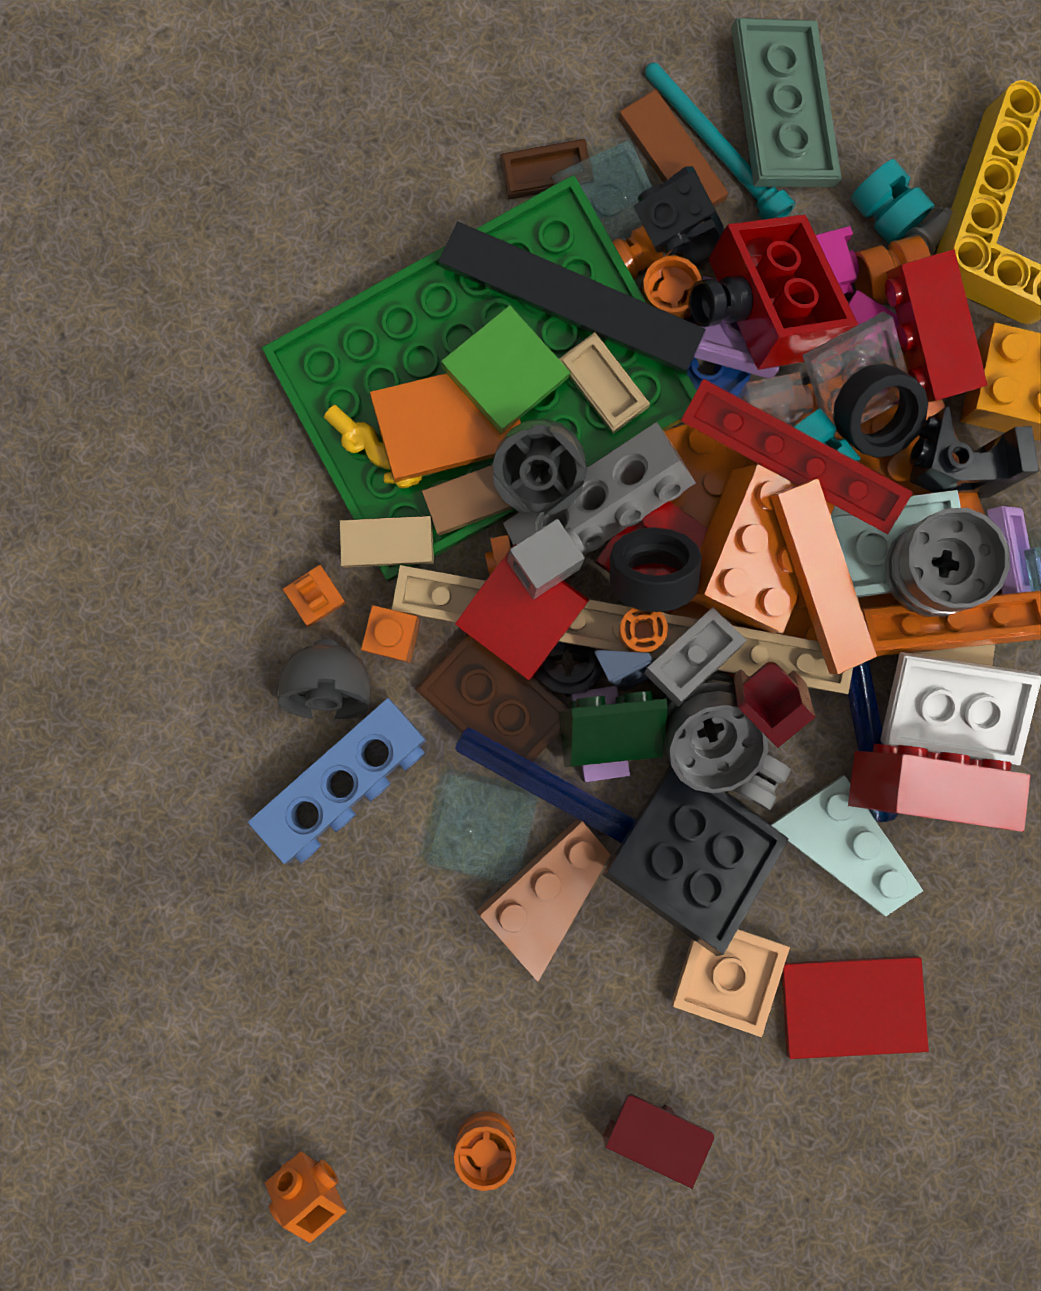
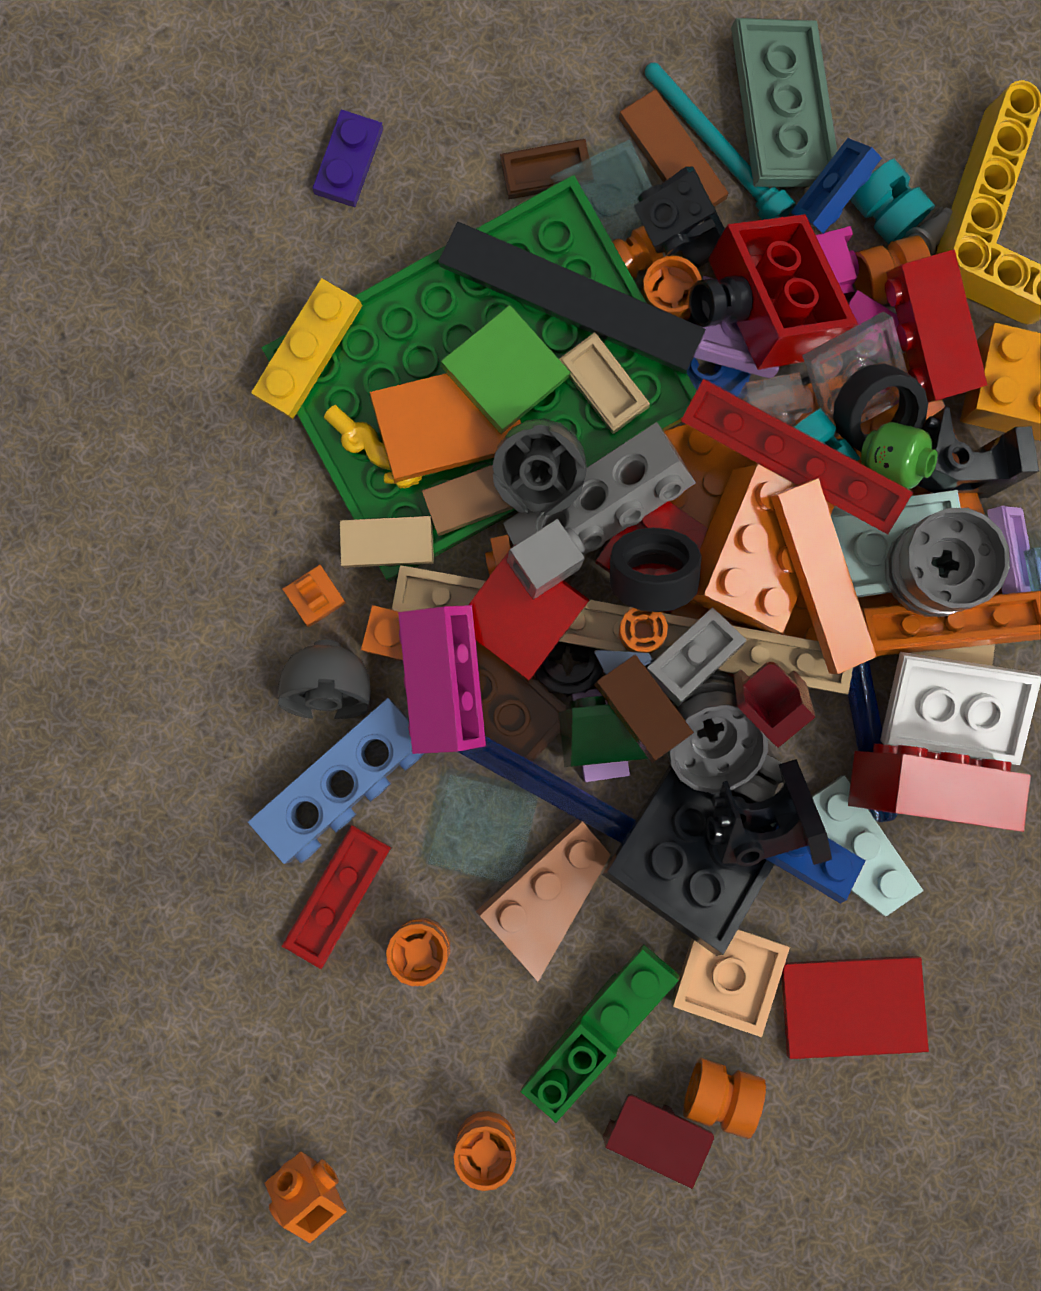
(307, 348): none -> yellow plate
(336, 897): none -> red tile
(347, 158): none -> dark purple plate
(418, 952): none -> orange wheel
(442, 679): none -> dark pink brick
(599, 1032): none -> green slope
(643, 708): none -> reddish brown tile
(724, 1098): none -> orange wheel
(790, 808): none -> black tile
(831, 877): none -> blue plate
(837, 184): none -> blue plate
(900, 453): none -> bright green head

